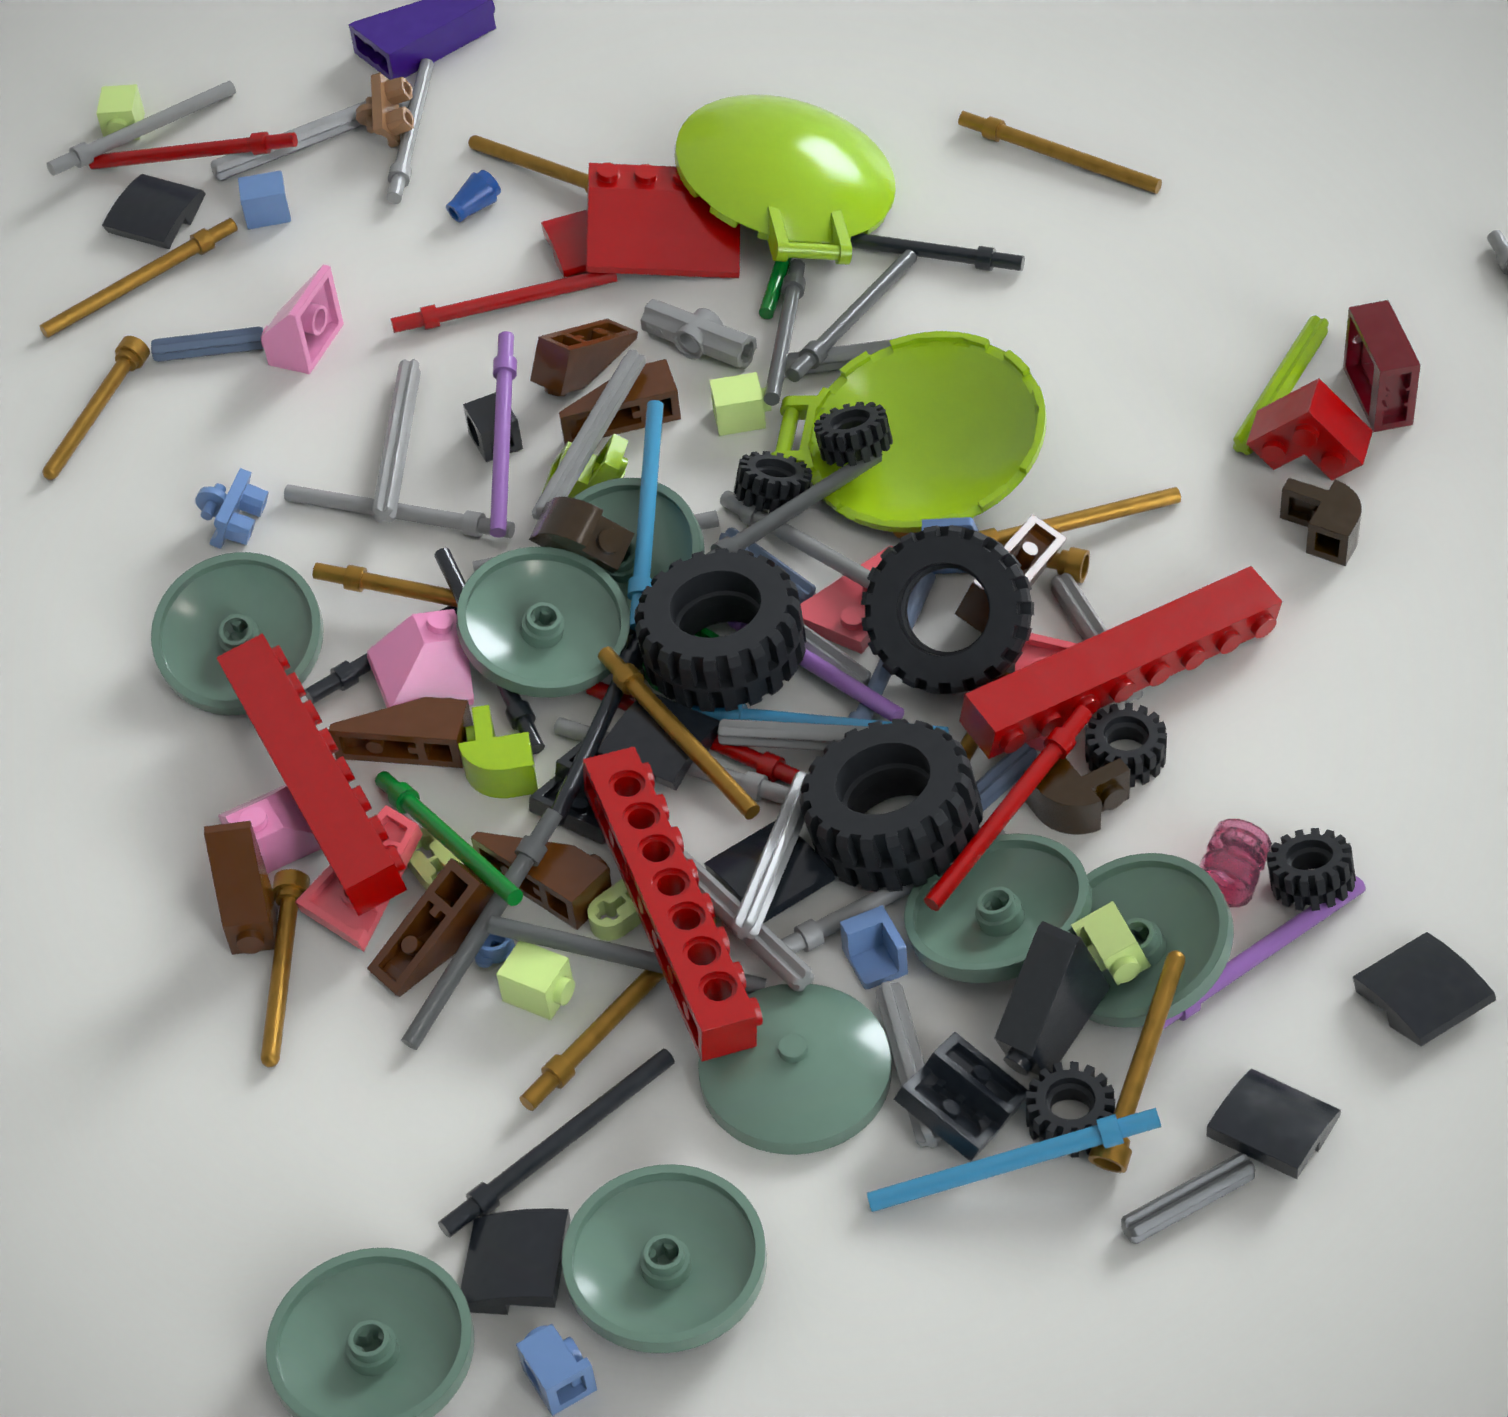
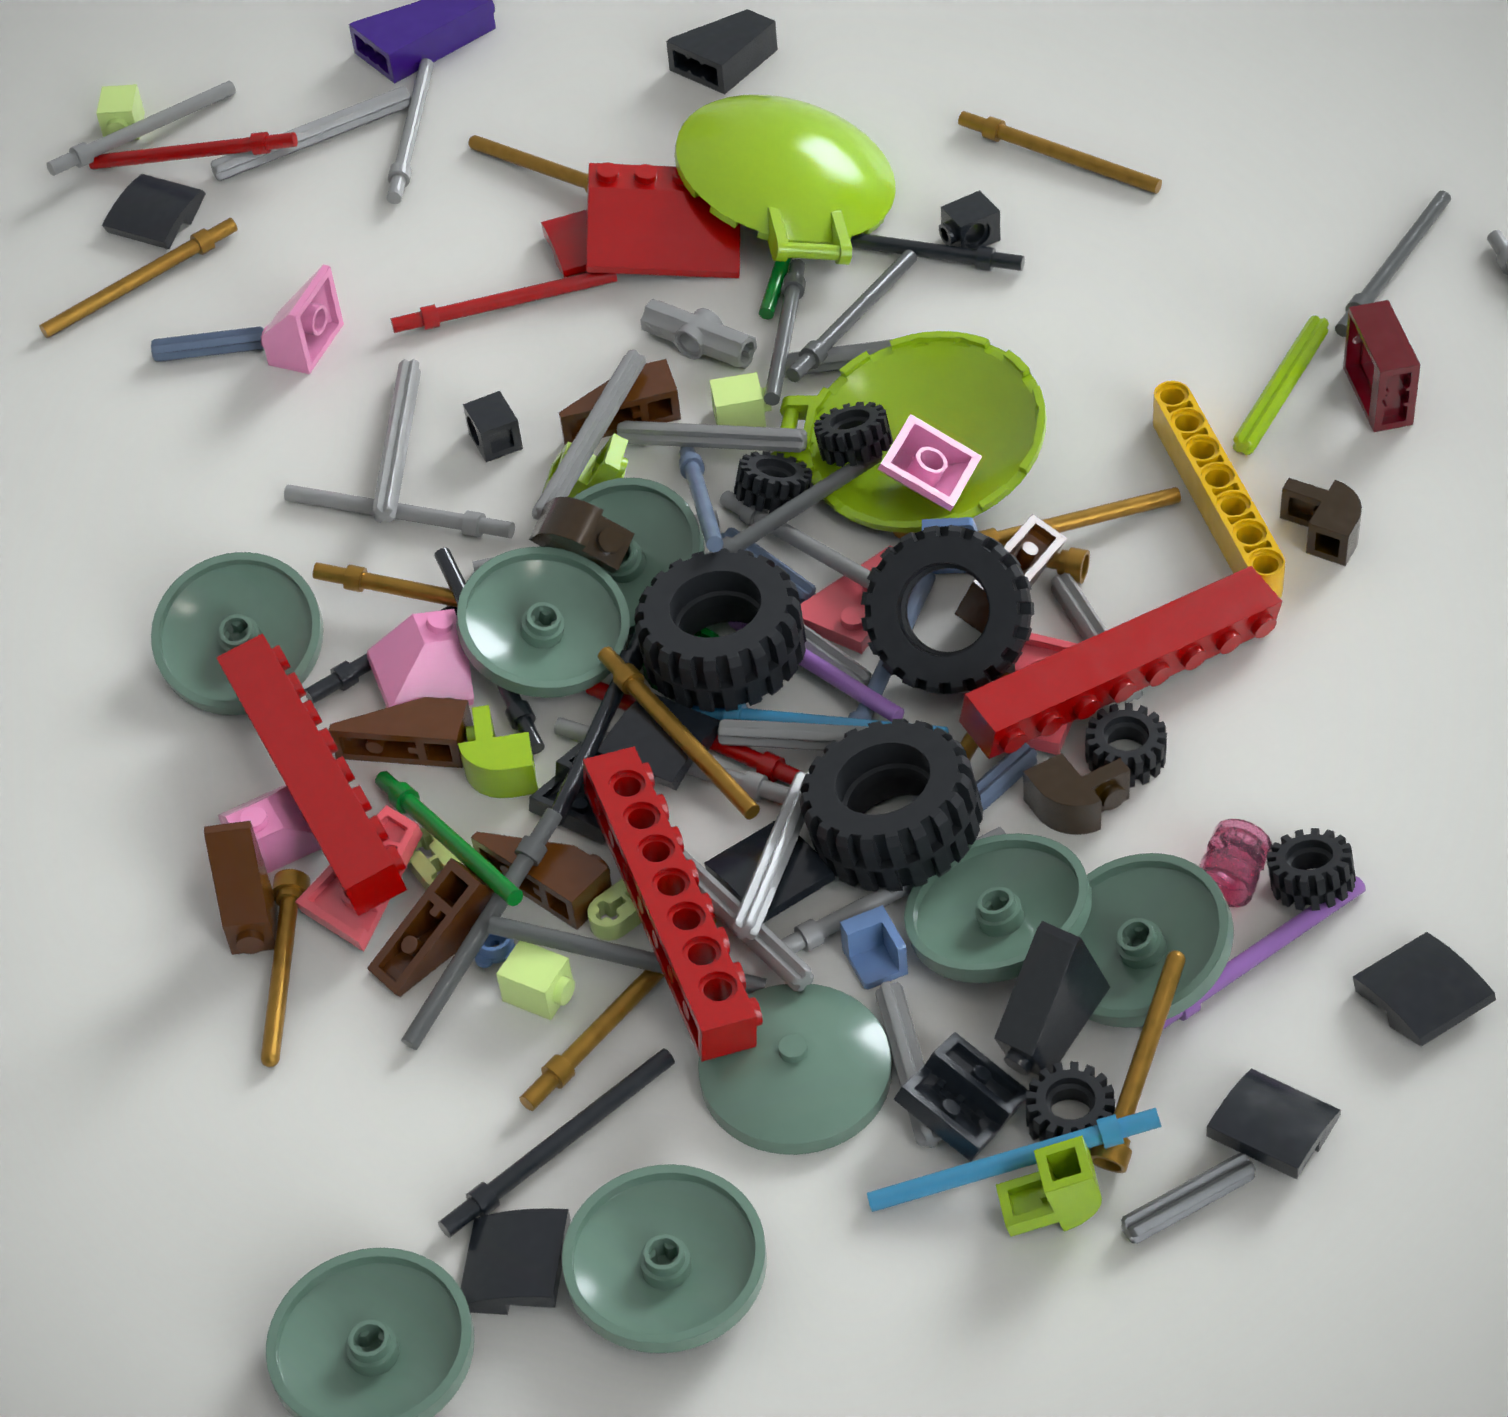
(130, 355): pearl gold piece -> none
(226, 508): medium blue hips -> none
(264, 199): medium blue panel -> none
(382, 110): medium nougat hips -> none
(475, 194): blue cone -> none
(504, 372): medium lavender bar -> none
(555, 1368): medium blue brick -> none
(578, 355): reddish brown slope -> none
(647, 506): dark azure bar -> none
(692, 469): none -> sand blue bar
(713, 436): none -> light grey axle
(723, 50): none -> black slope
(929, 463): none -> bright pink slope
(970, 222): none -> black brick
(1057, 746): red bar -> none
(1059, 1192): none -> lime brick
(1112, 943): yellowish green brick -> none
(1215, 485): none -> yellow beam
(1313, 425): red brick -> none
(1397, 257): none -> dark grey bar

